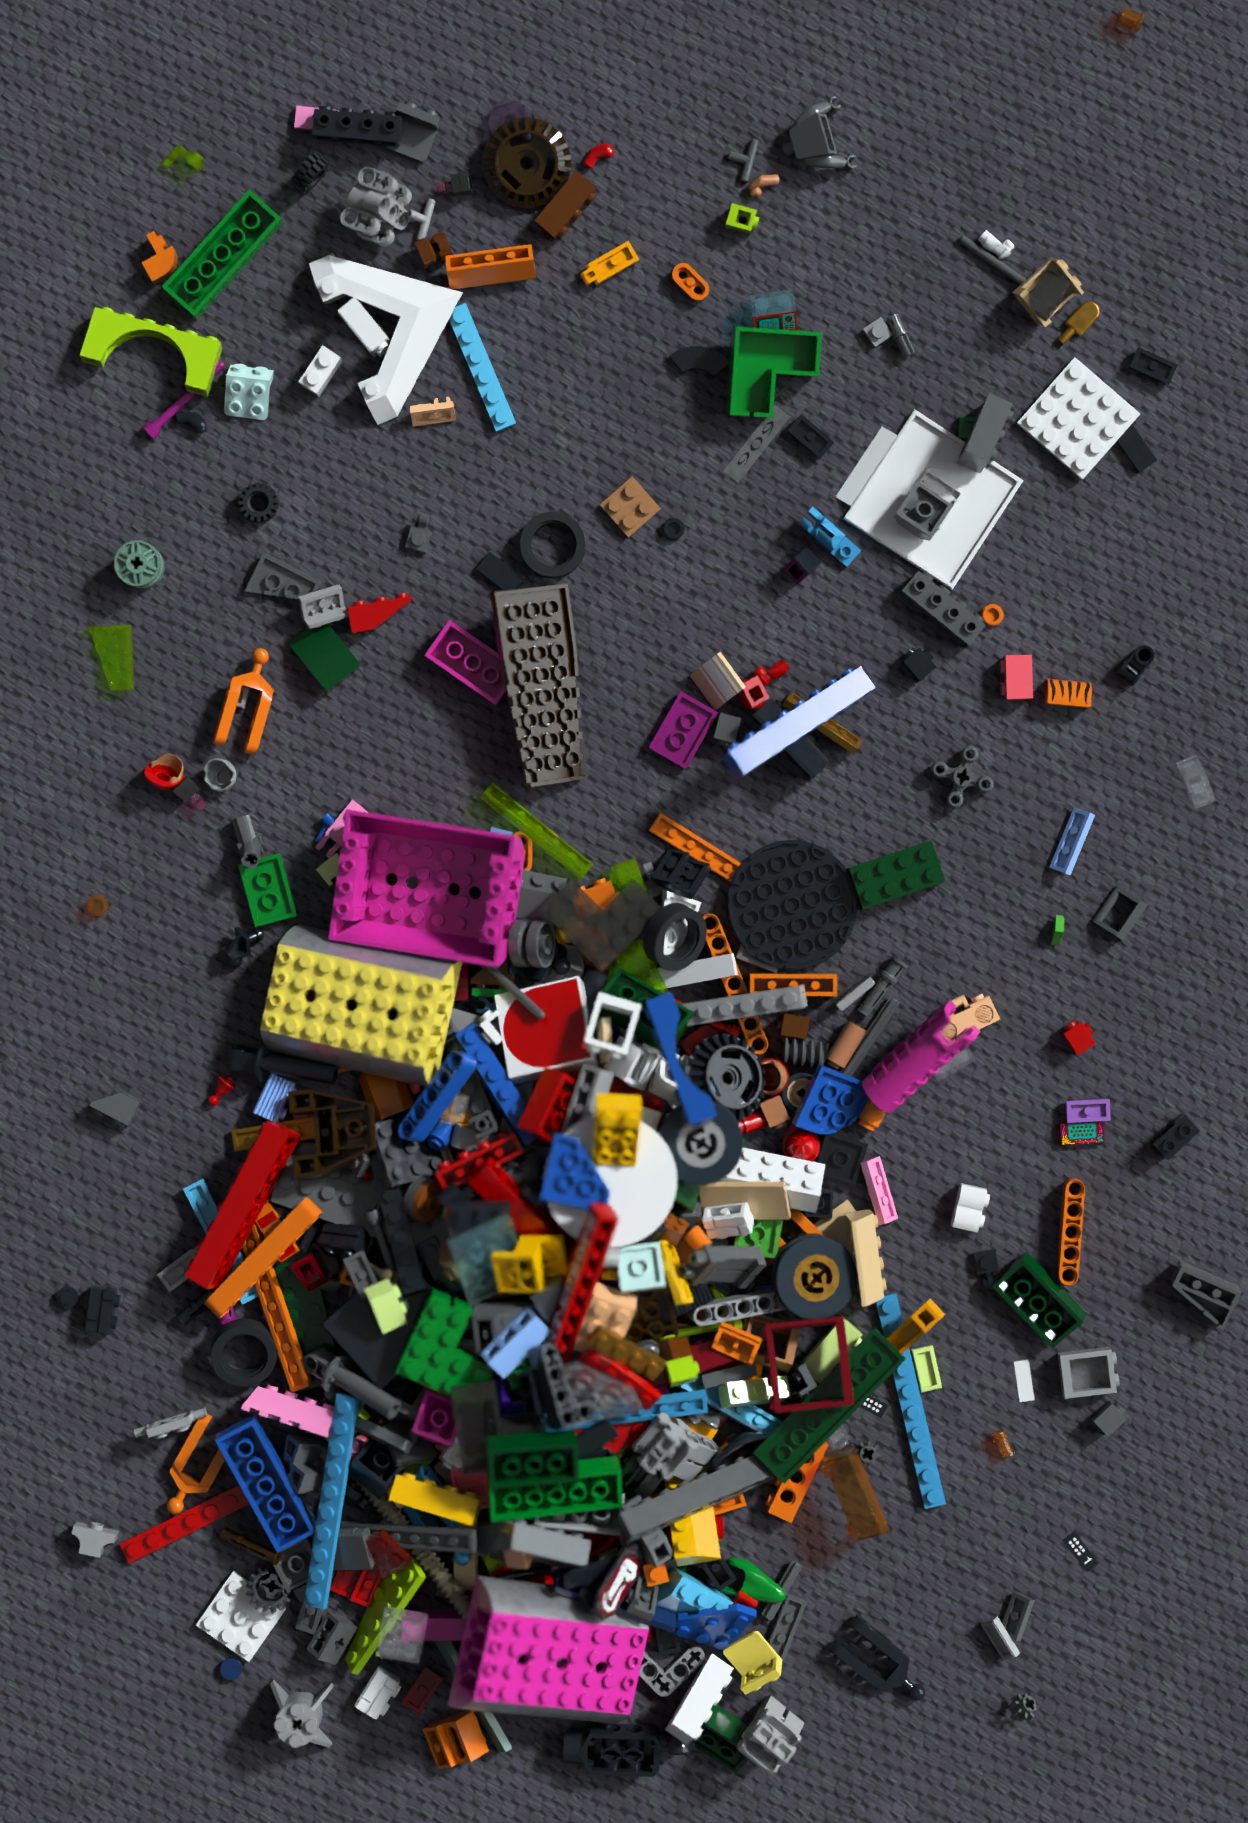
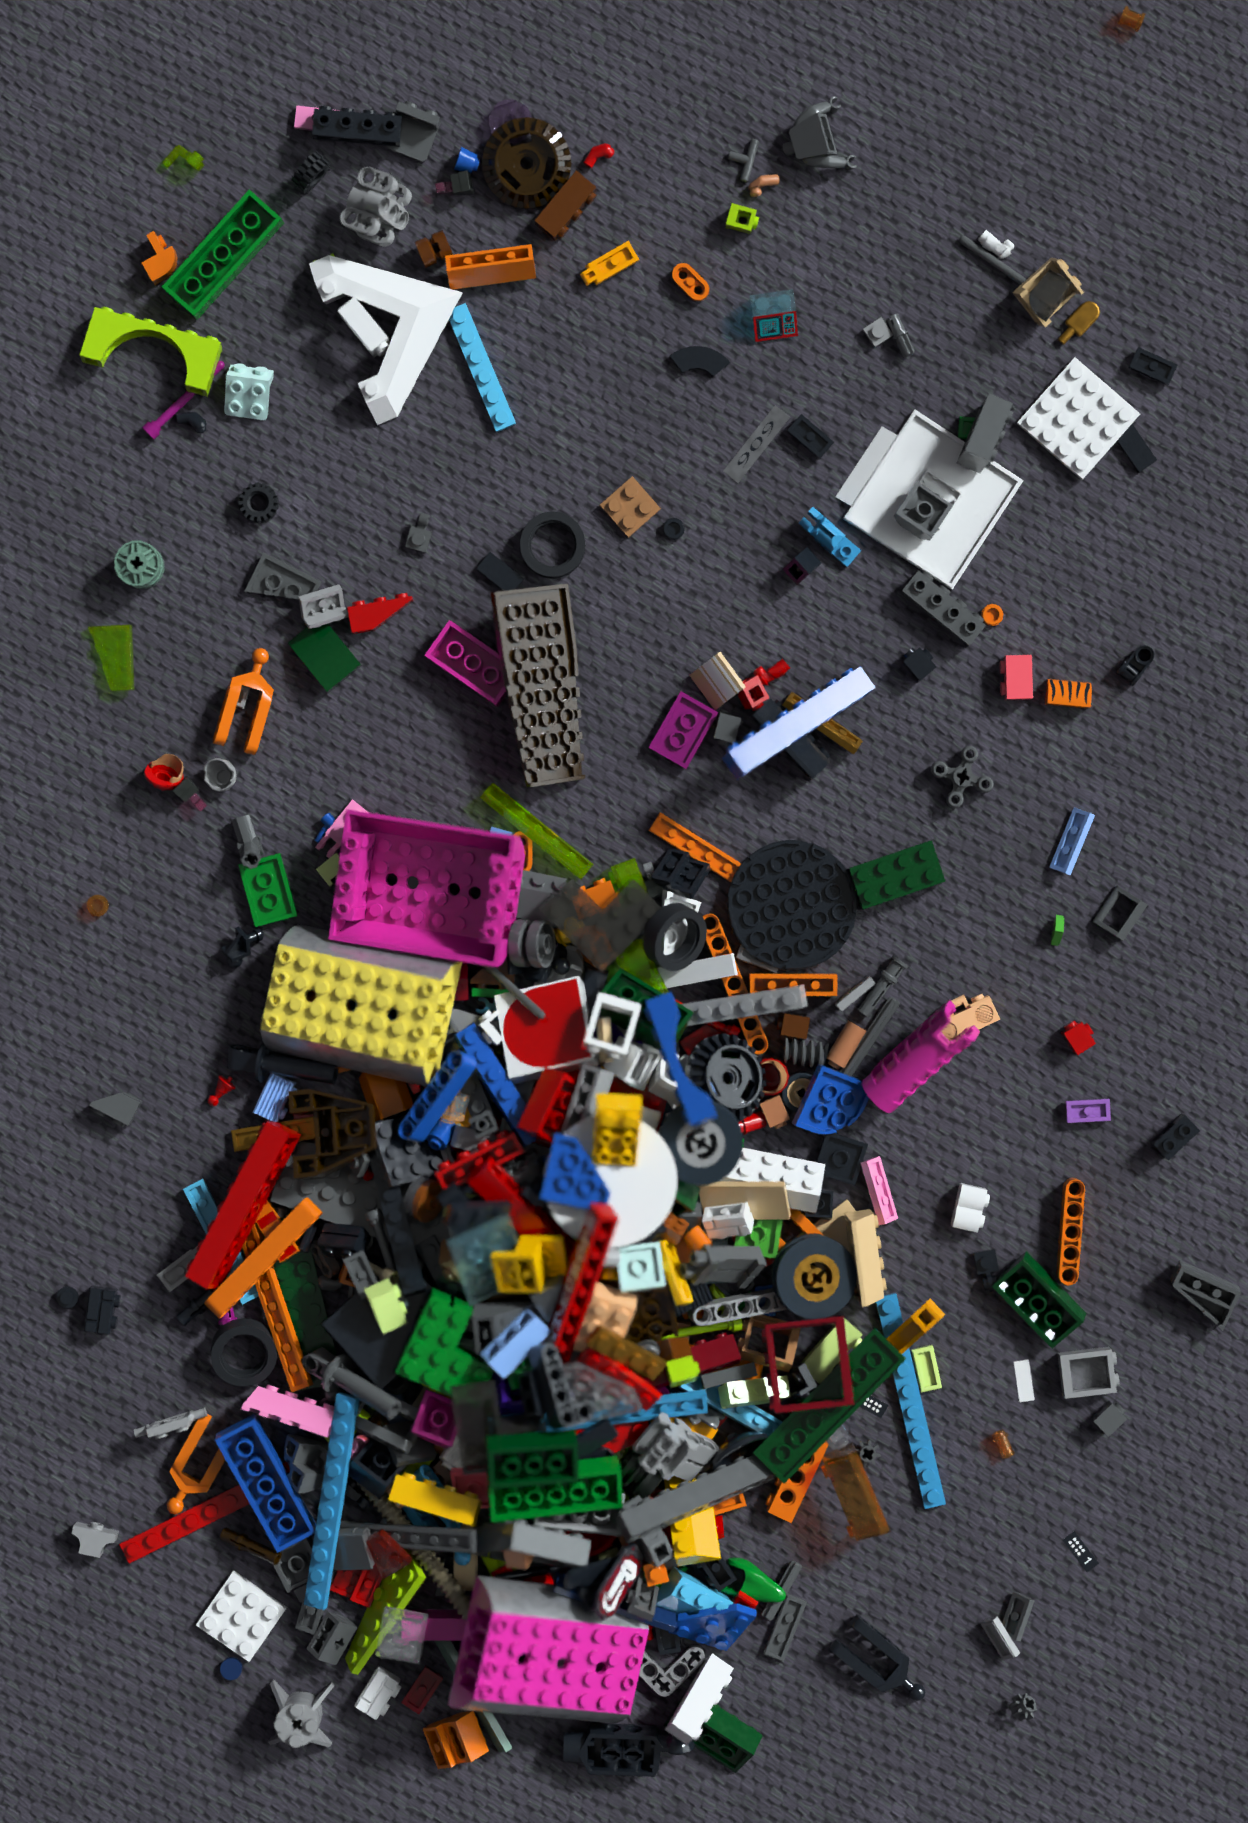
(260, 1588): black gear -> none
(309, 1271): dark red slope -> none
(320, 371): white brick -> none
(423, 218): light grey piece -> none
(433, 413): light nougat plate -> none
(467, 161): none -> blue hat
(736, 1343): orange hinge -> none
(754, 1661): light yellow bracket -> none
(756, 360): green piece -> none
(770, 1736): light grey connector -> none
(800, 1144): red piece -> none
(871, 1116): orange brick -> none
(956, 1063): clear plate -> none
(1081, 1133): tile -> none
(1196, 781): clear slope -> none

